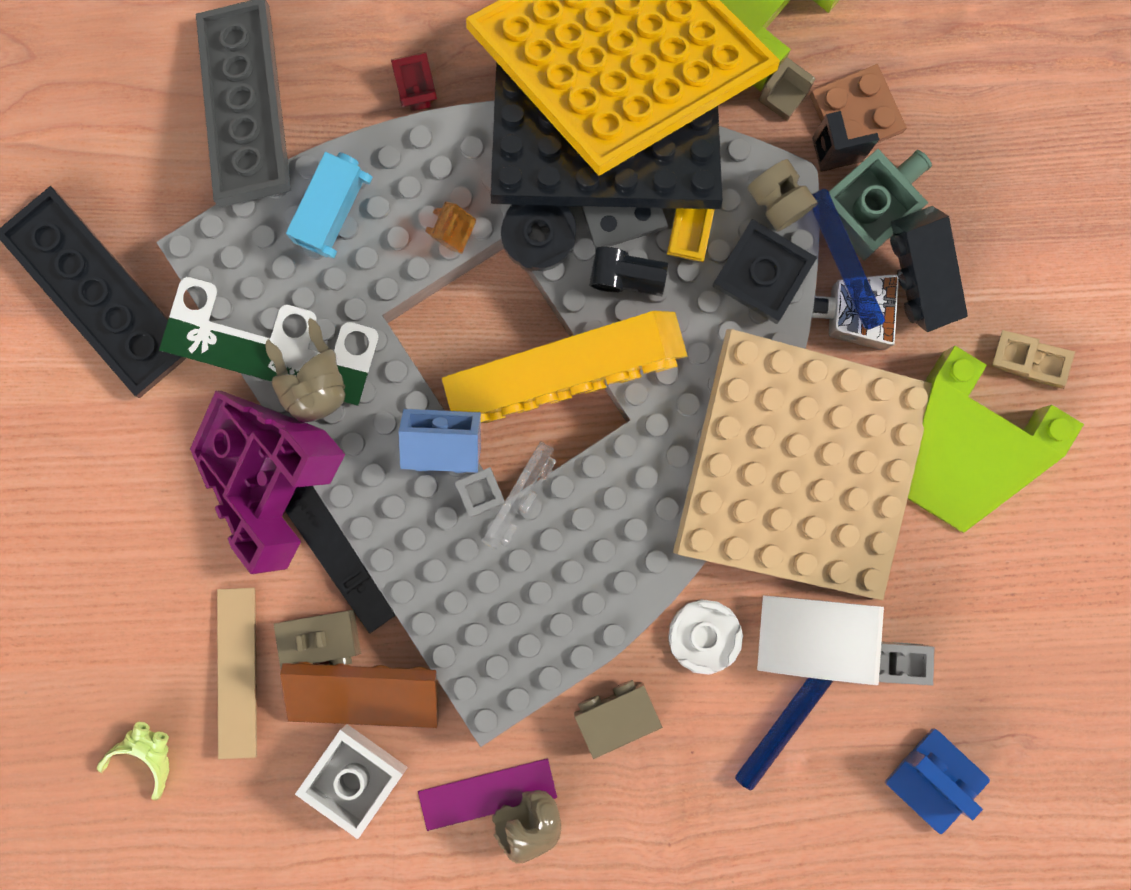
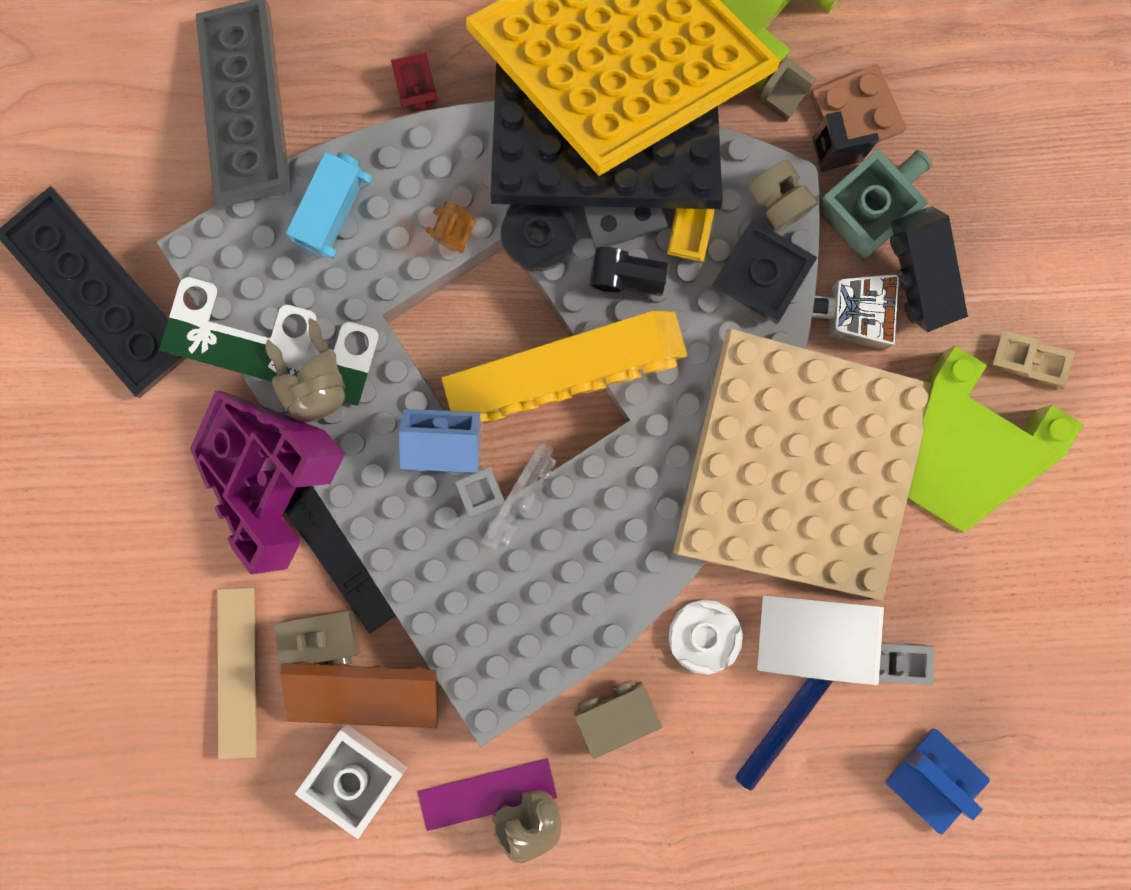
(148, 747): yellowish green helmet -> none
(847, 261): clear blue axle -> none

